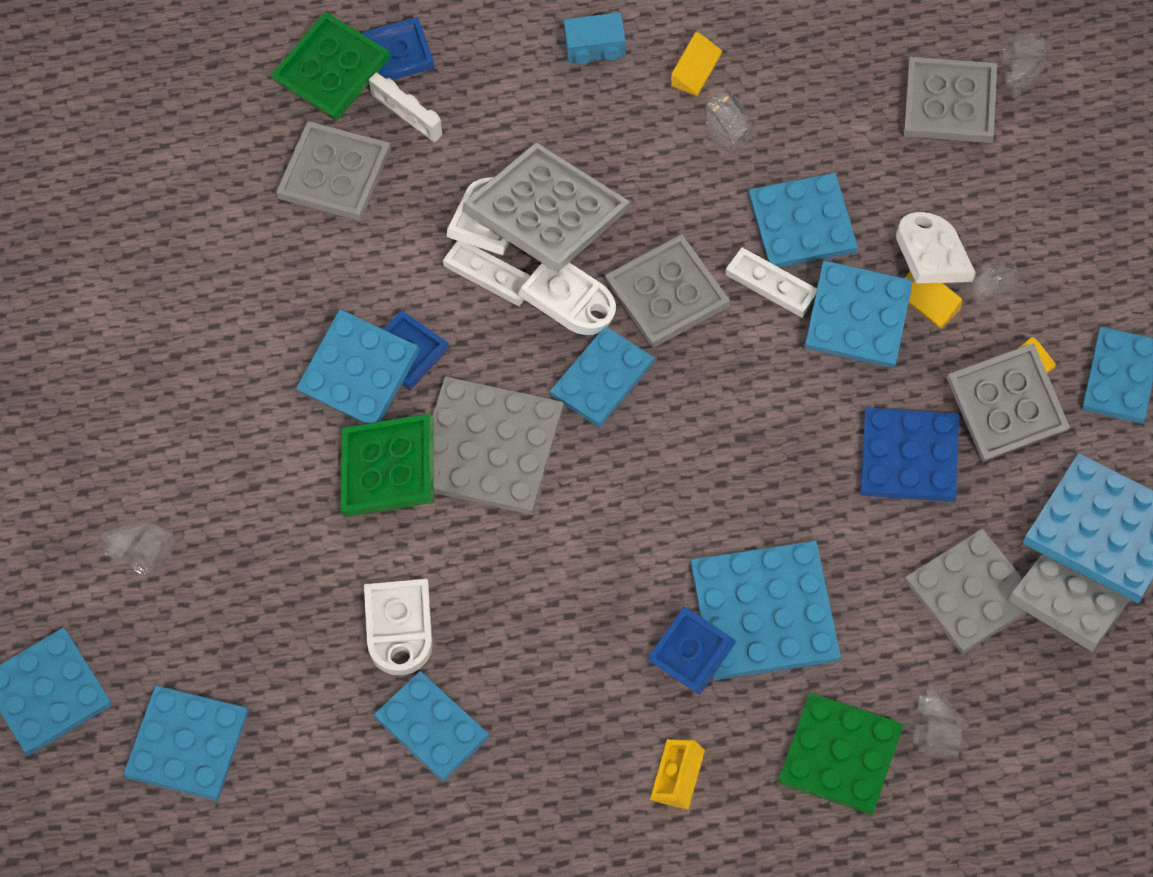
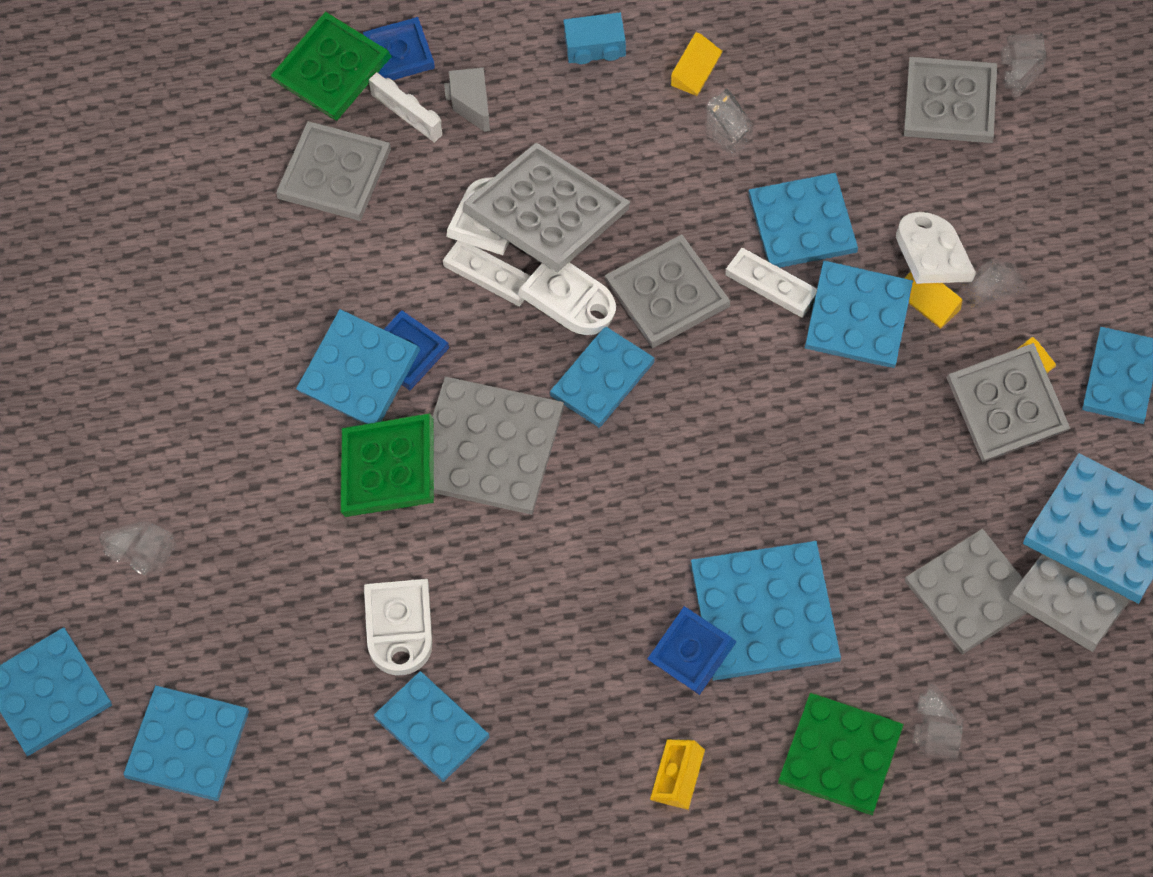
(469, 96): none -> light grey slope
(910, 454): blue plate -> none

